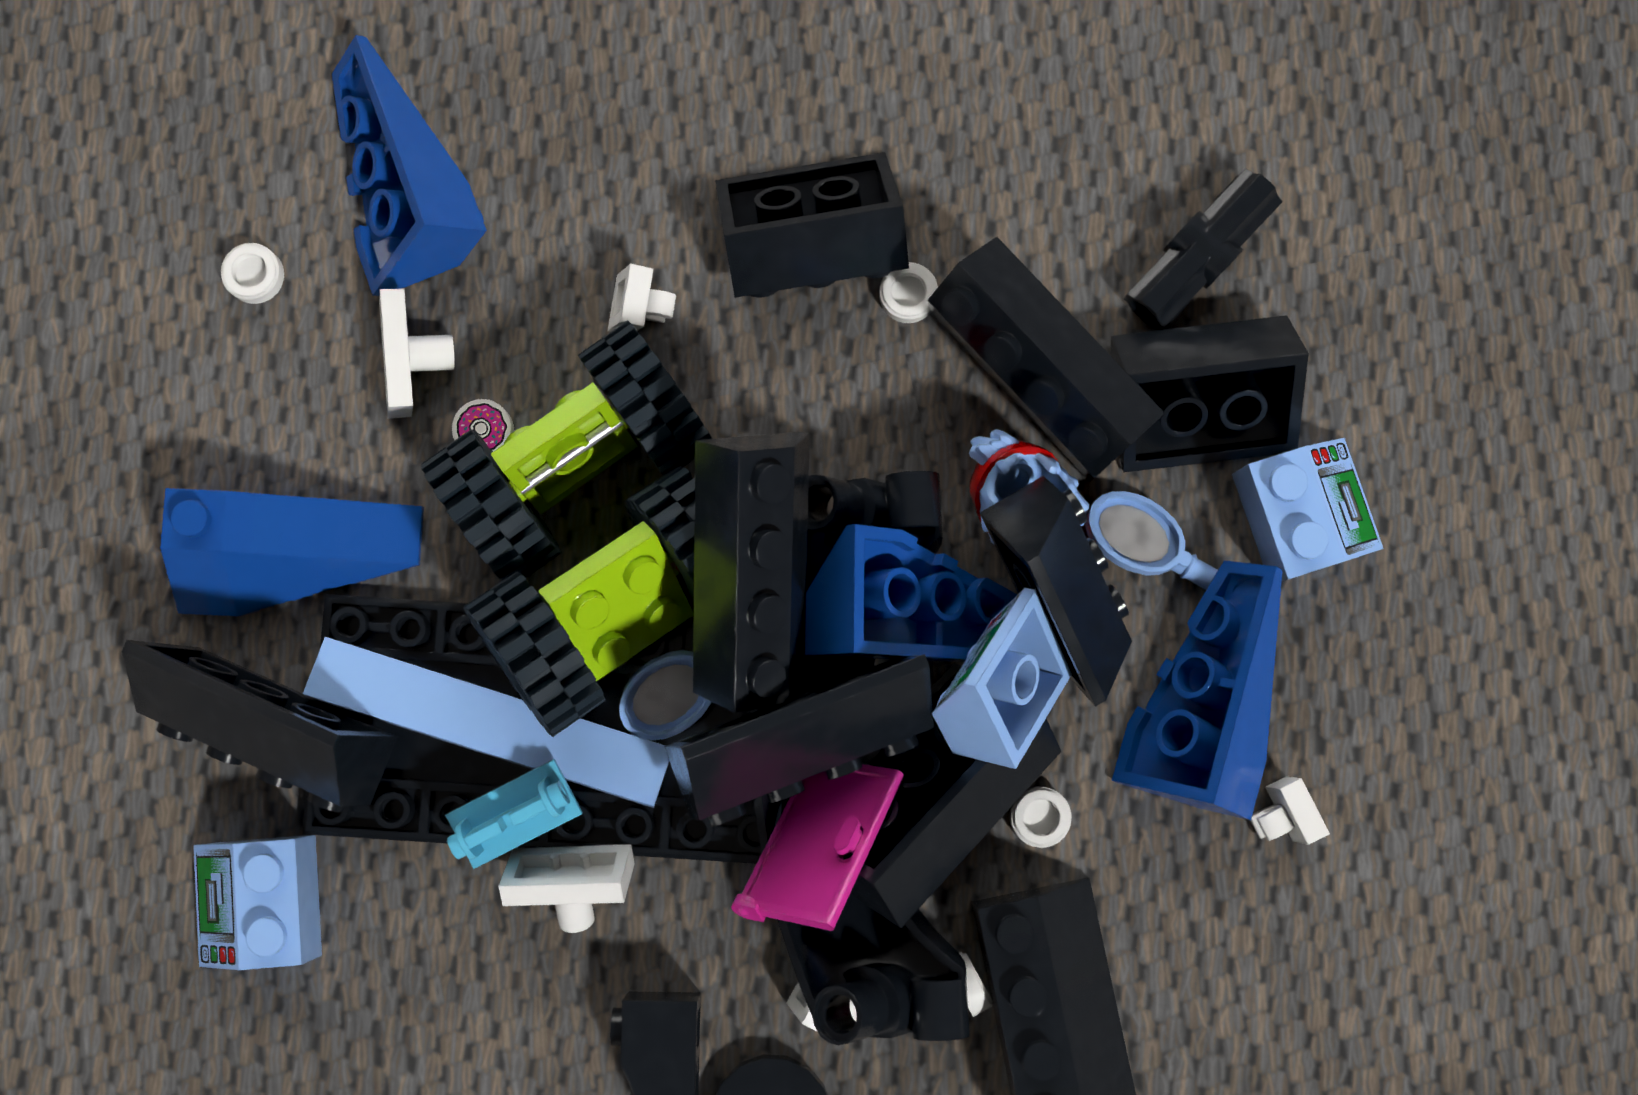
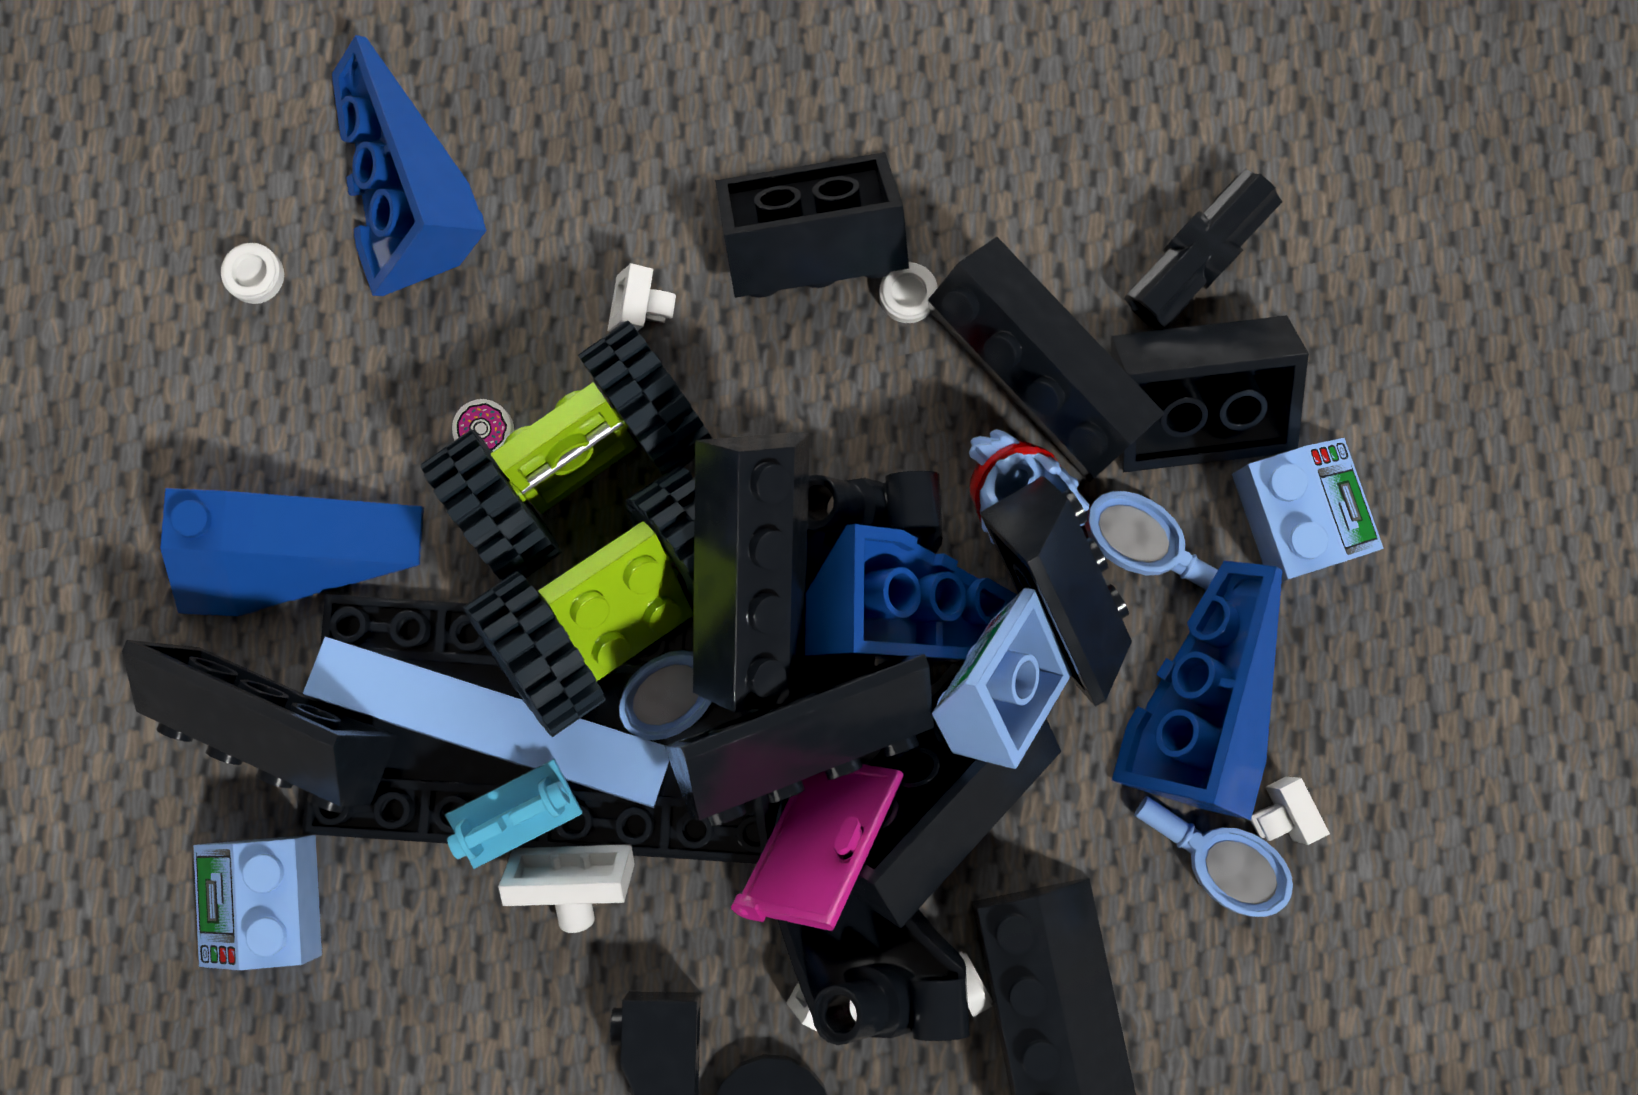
(407, 353): white tile -> none
(1040, 817): white tile -> none
(1227, 862): none -> light blue piece

